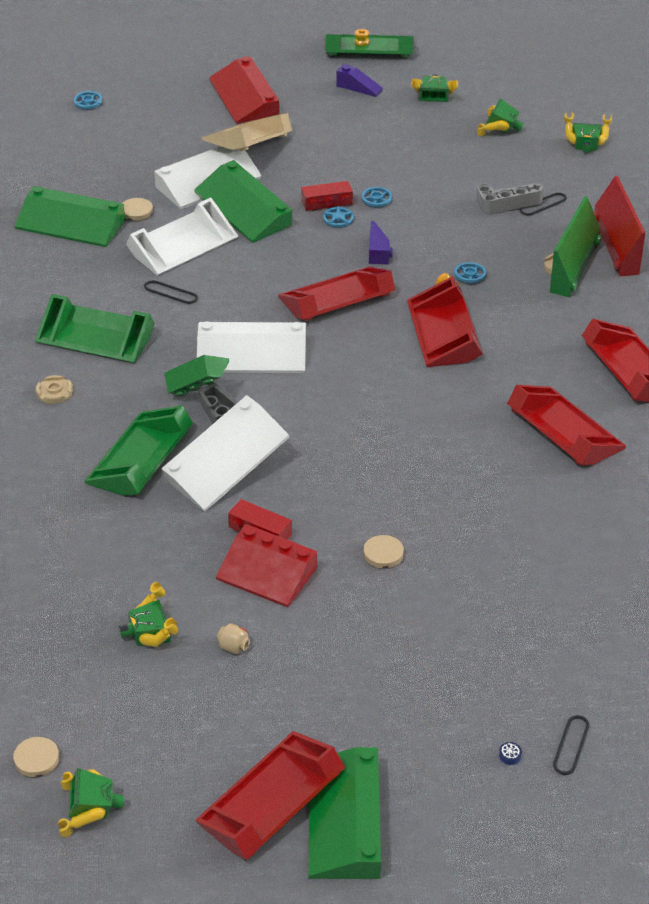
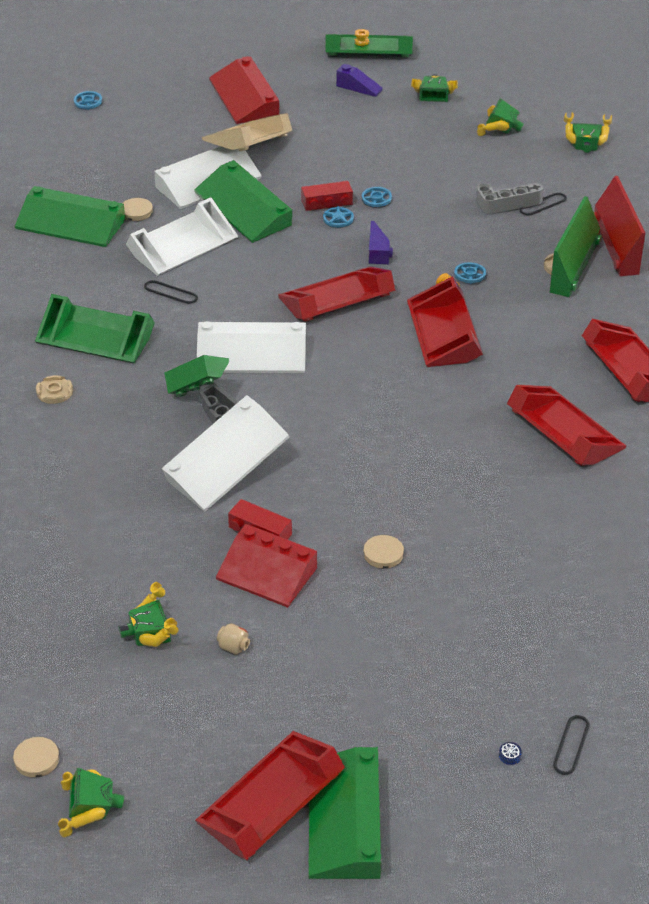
(140, 450): green slope -> none

